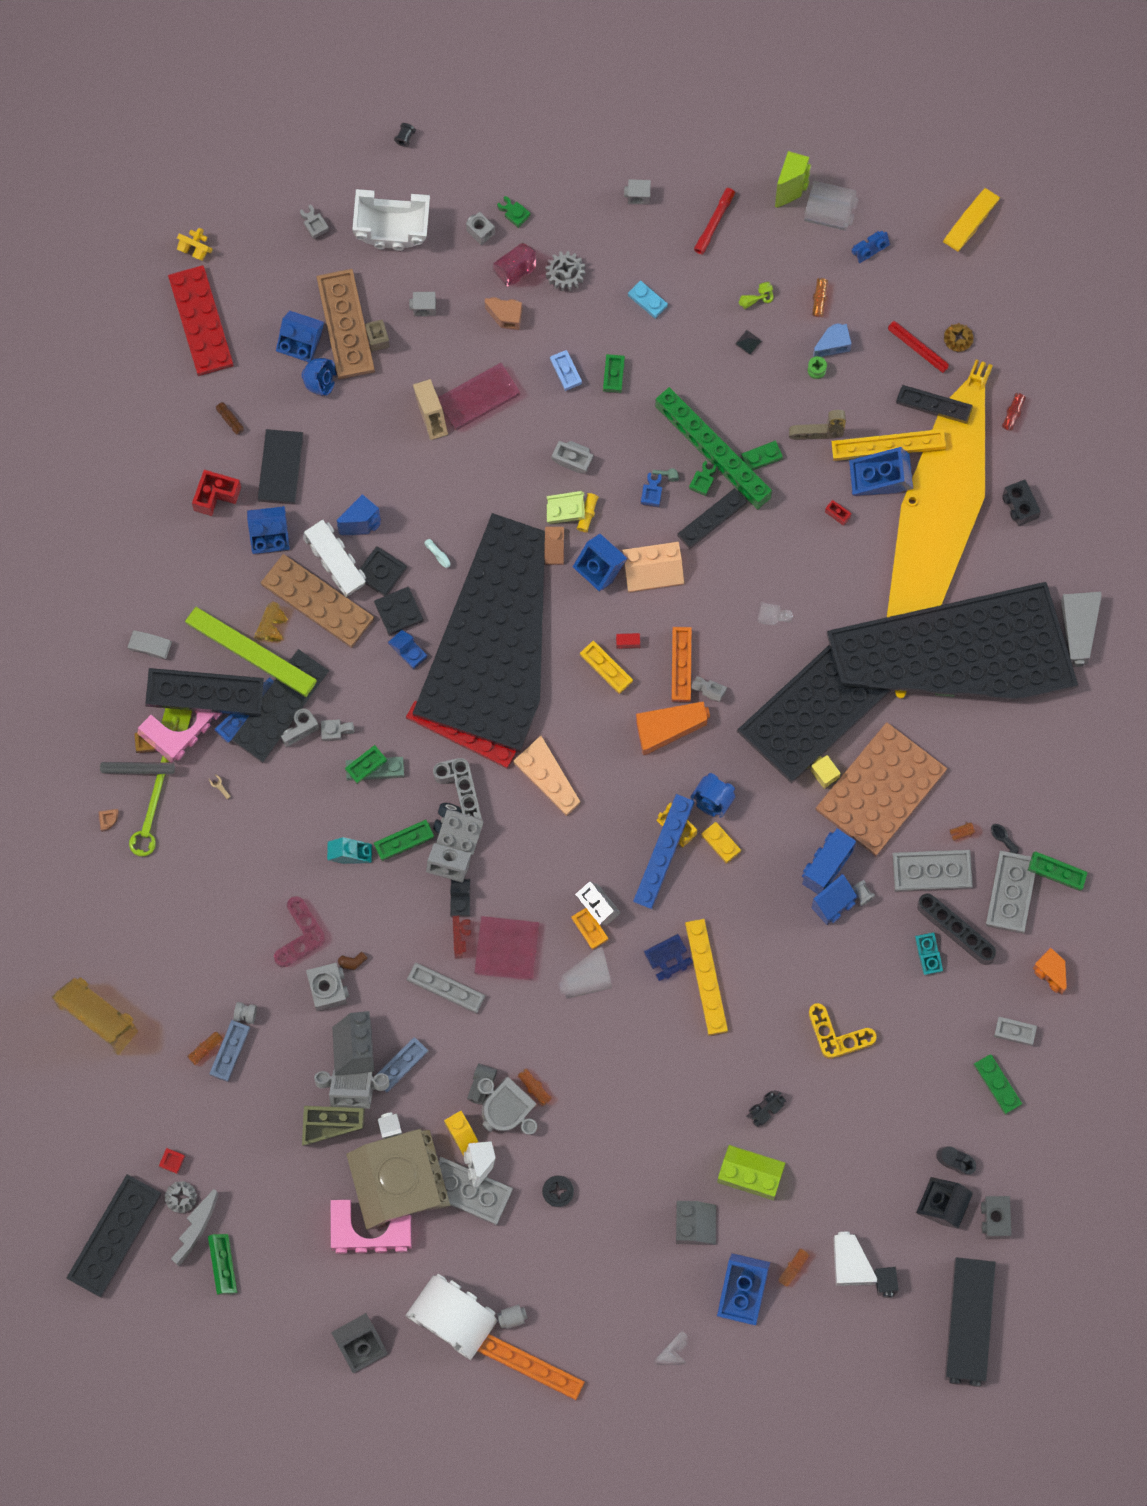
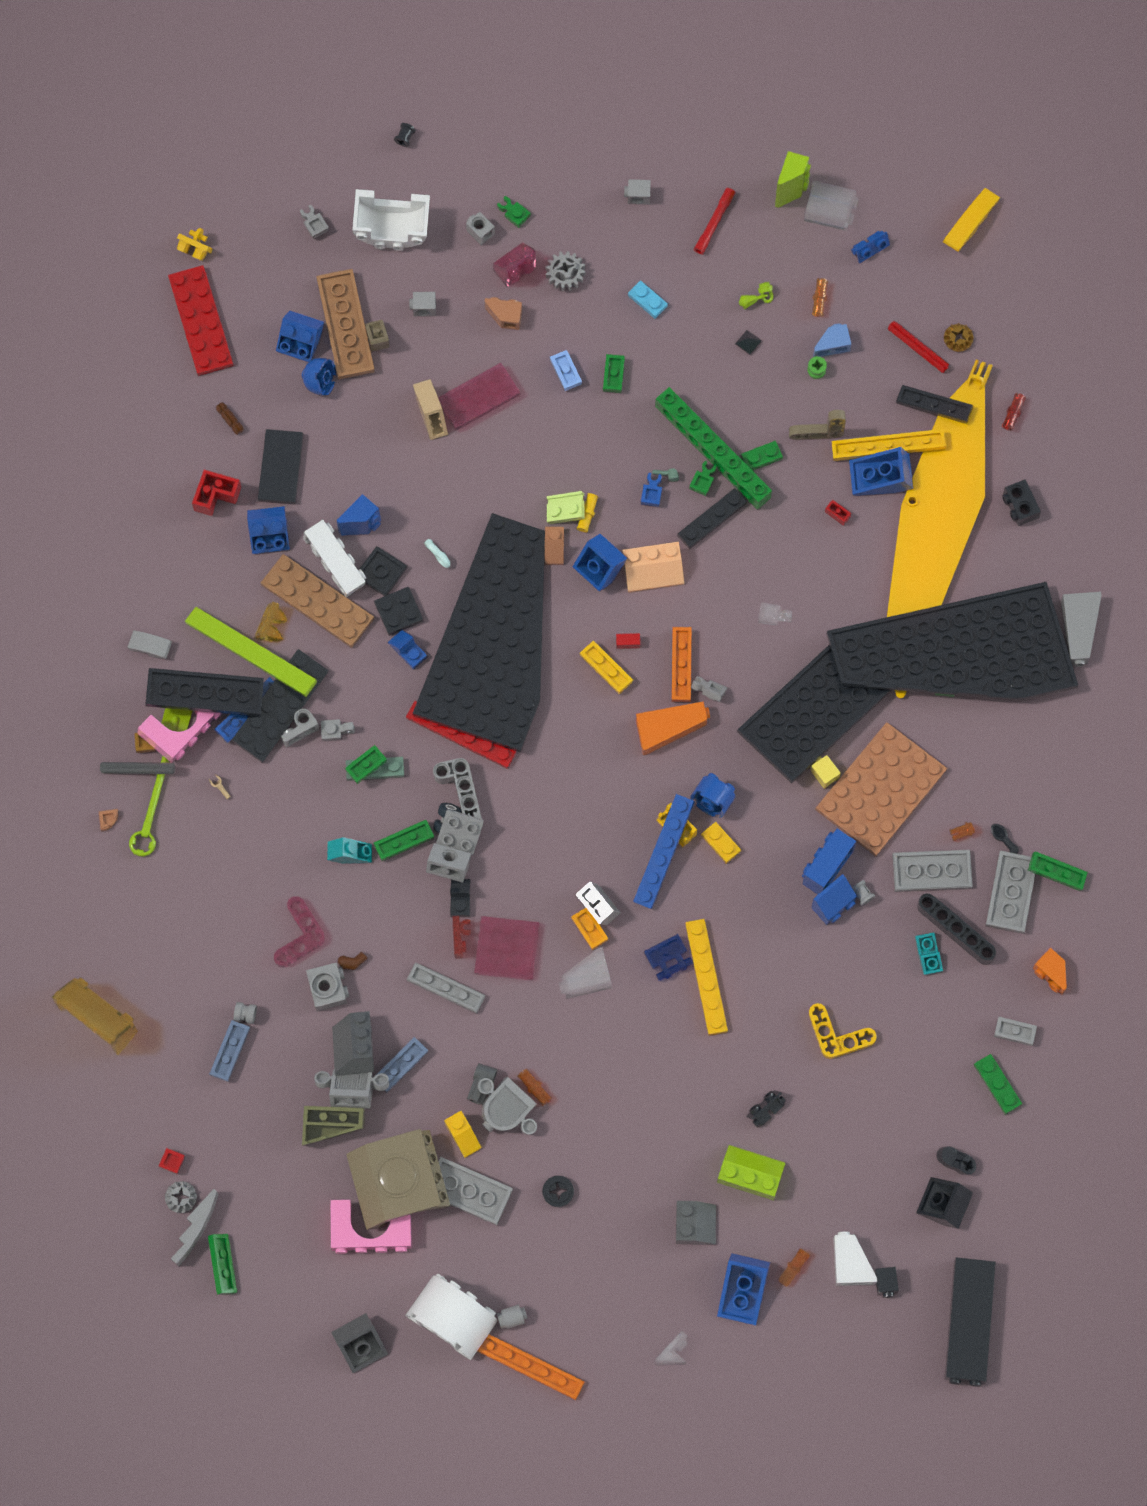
(113, 1236): black plate -> none
(205, 1048): clear orange axle -> none
(389, 1125): white slope -> none
(480, 1161): white slope -> none
(547, 775): light nougat wing -> none
(572, 456): light grey slope -> none
(1001, 1206): dark grey brick -> none

